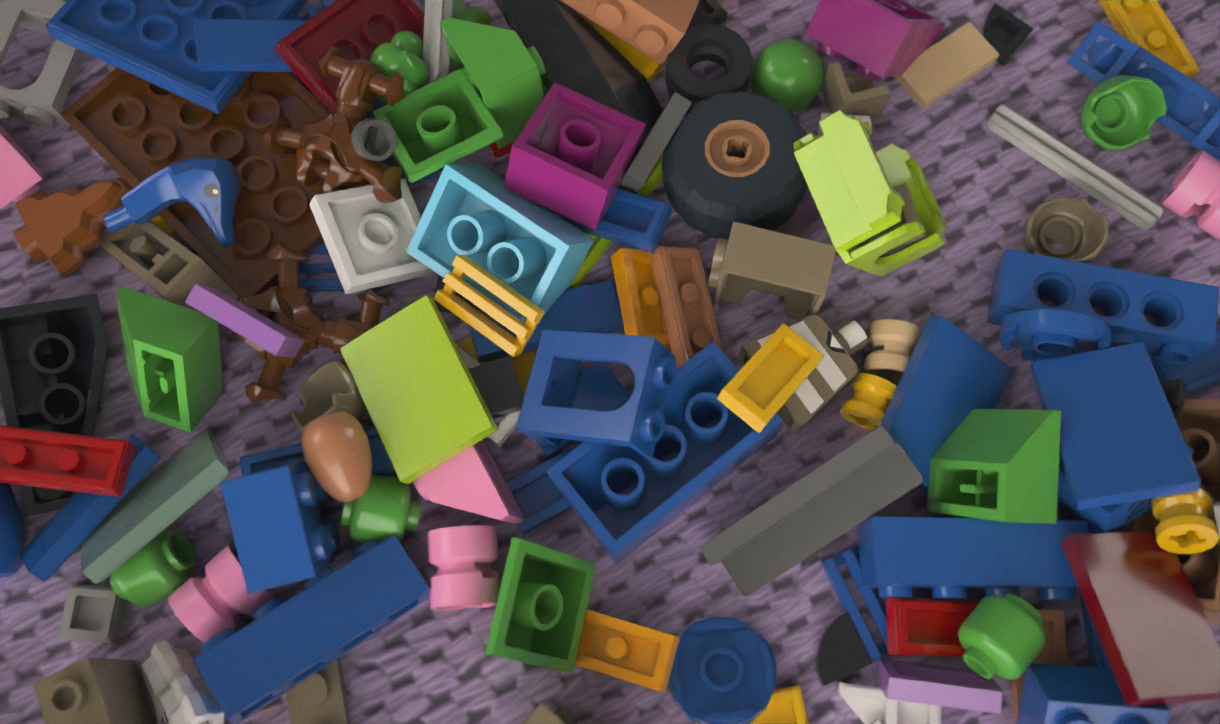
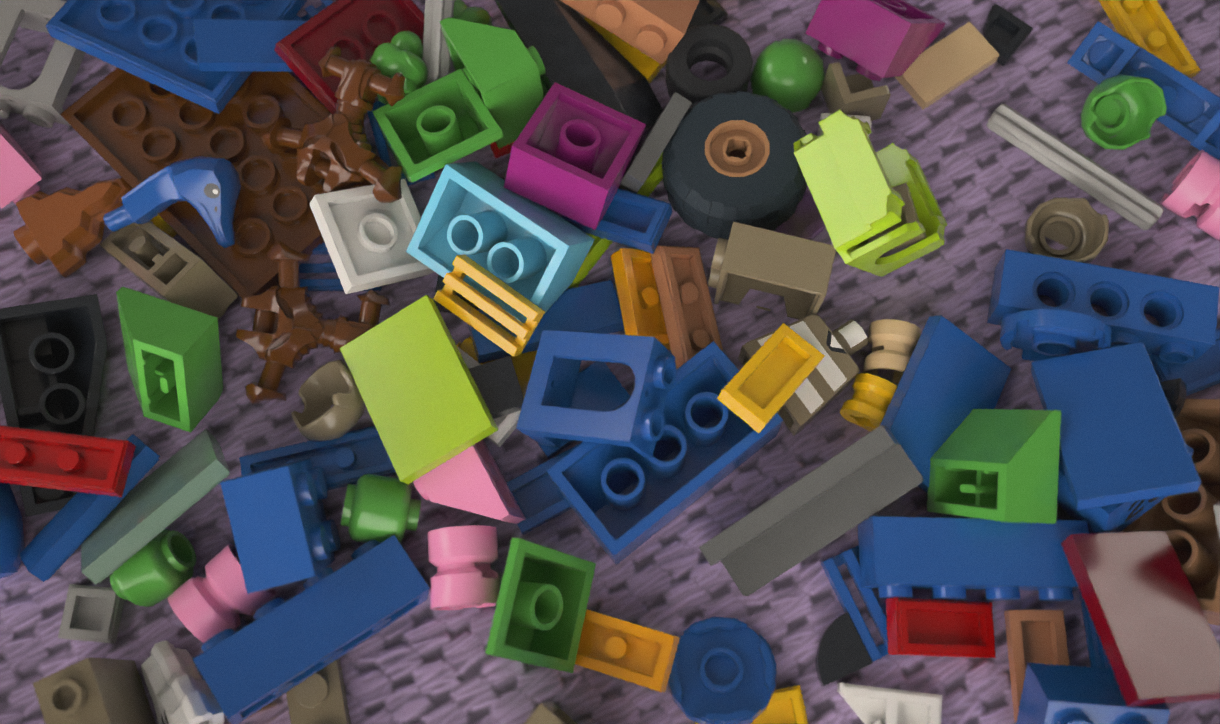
(244, 321): medium lavender tile -> none
(338, 455): nougat animal -> none
(380, 141): dark grey hinge -> none
(938, 686): medium lavender tile -> none
(1002, 637): bright green head -> none
(1185, 522): yellow wheel -> none

